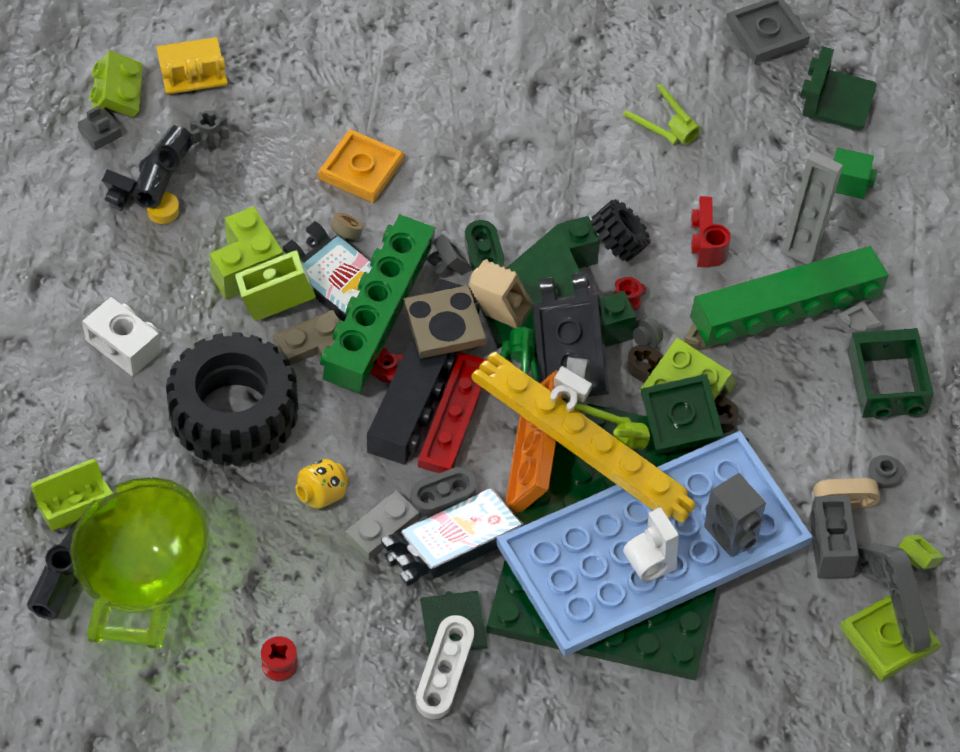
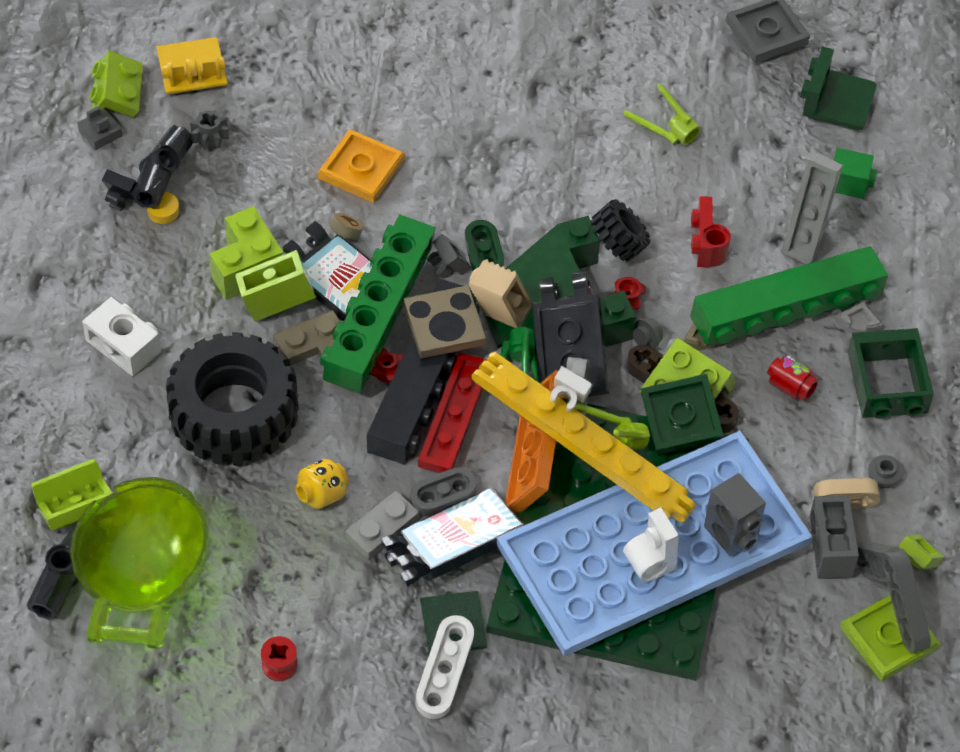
(792, 378): none -> red brick

